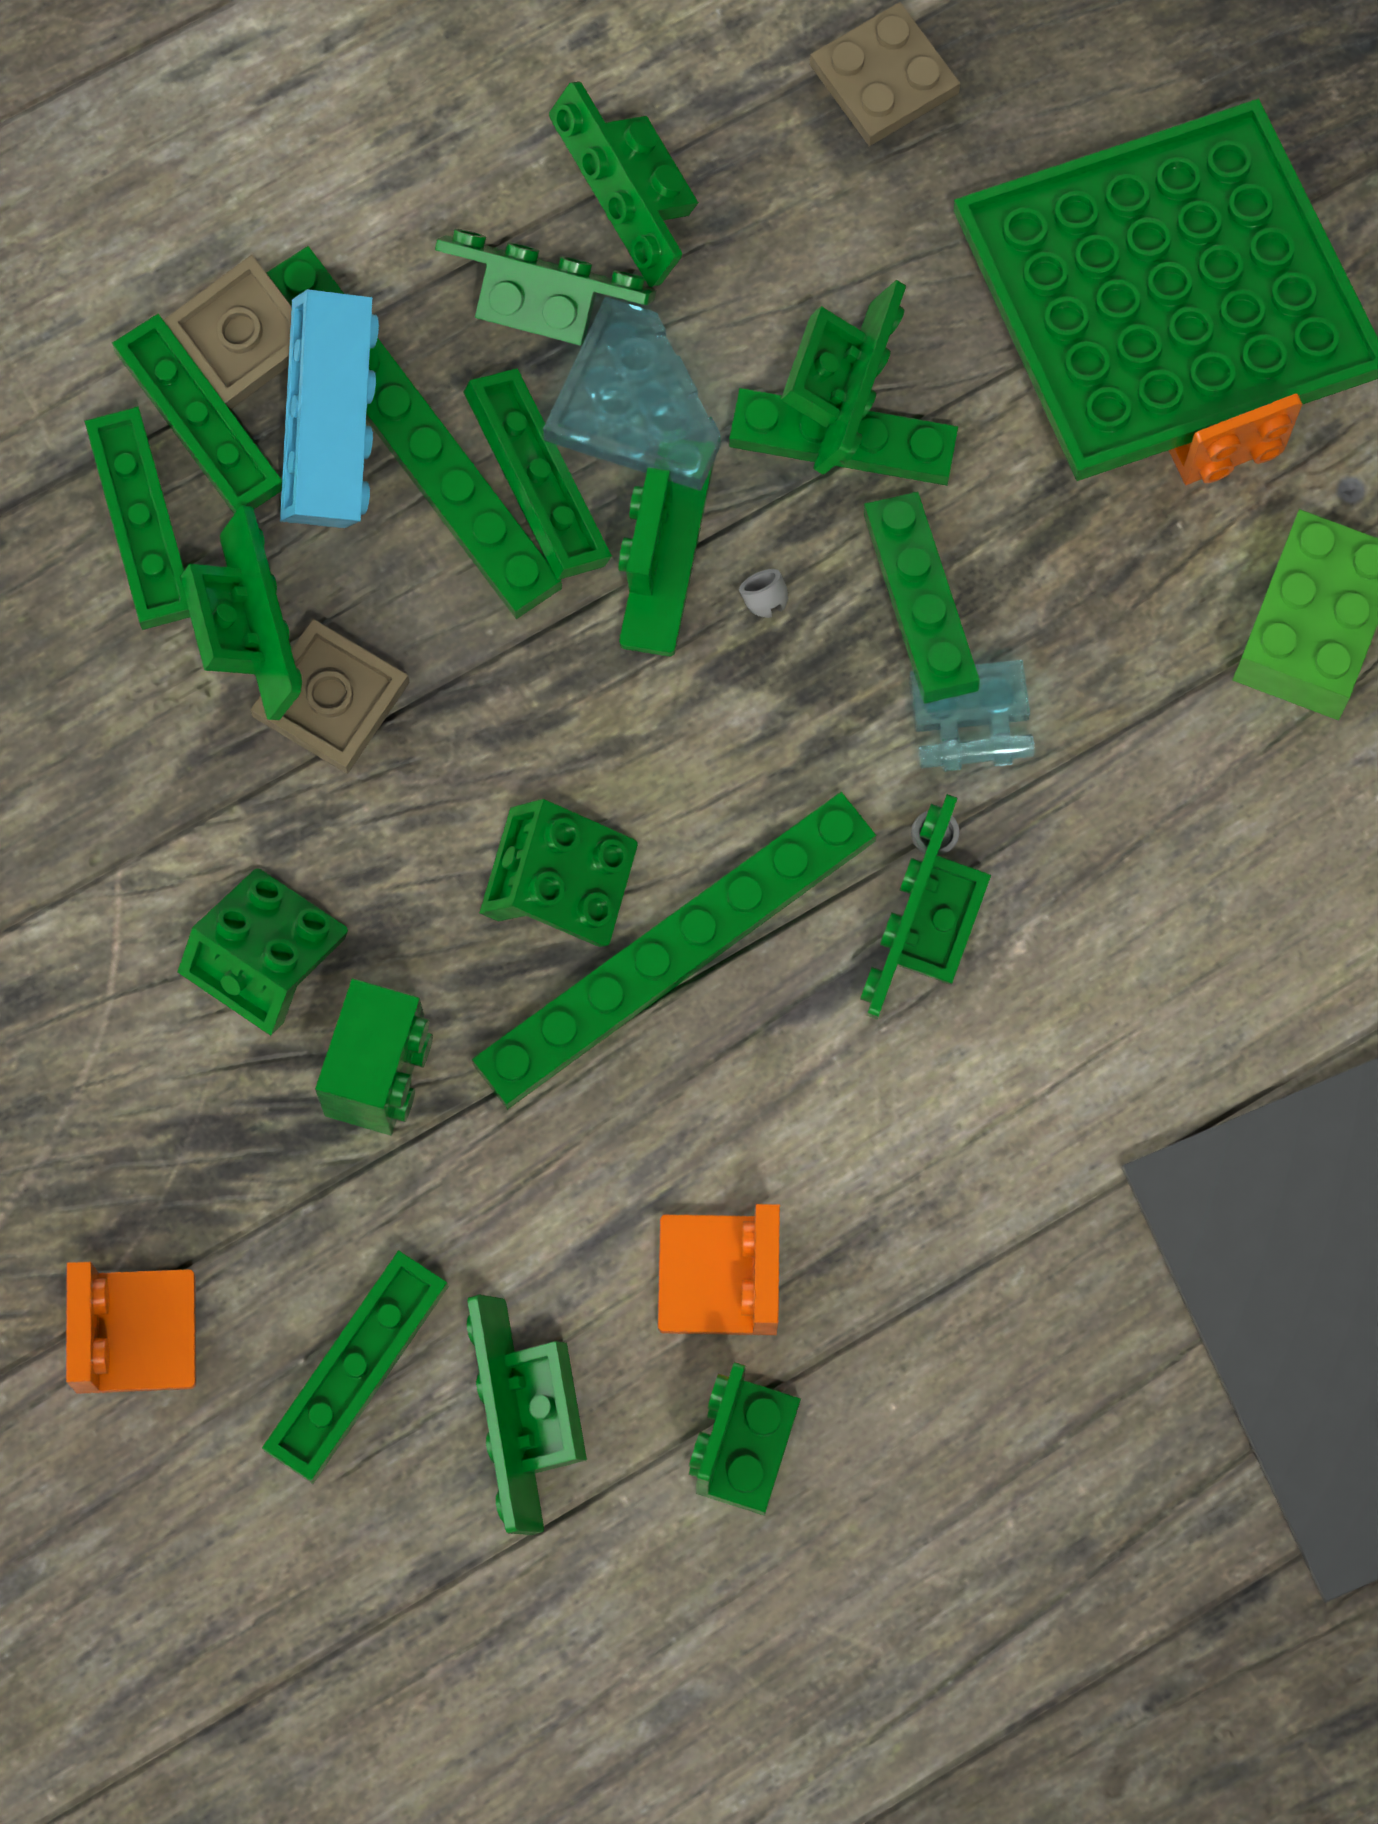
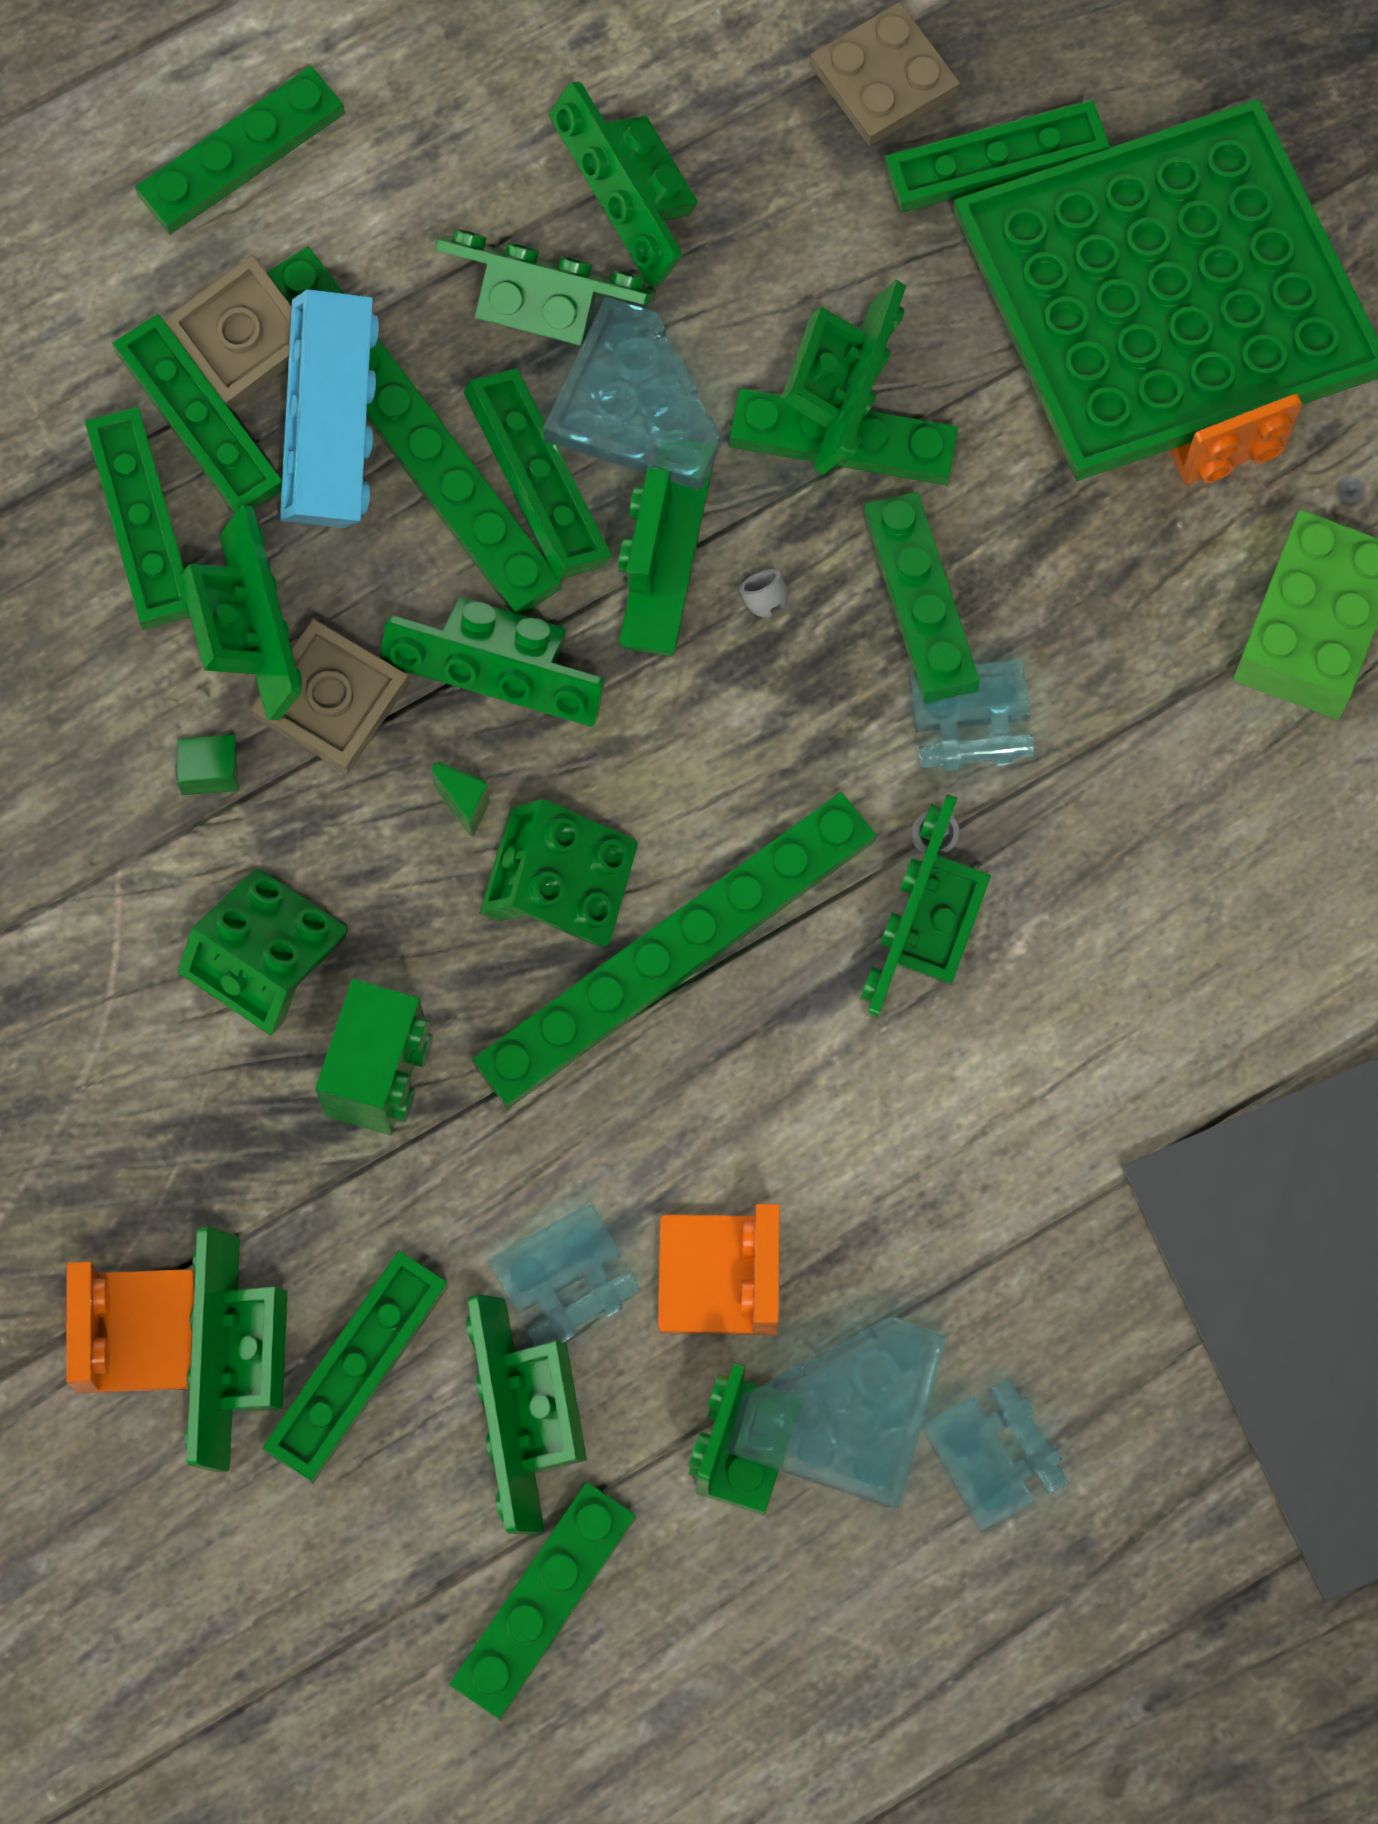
(207, 765): none -> green slope
(234, 1350): none -> green bracket
(240, 150): none -> green plate
(463, 794): none -> green slope
(496, 657): none -> green bracket
(542, 1601): none -> green plate
(556, 1259): none -> clear light blue plate
(846, 1413): none -> clear light blue plate
(979, 1463): none -> clear light blue plate
(993, 155): none -> green plate

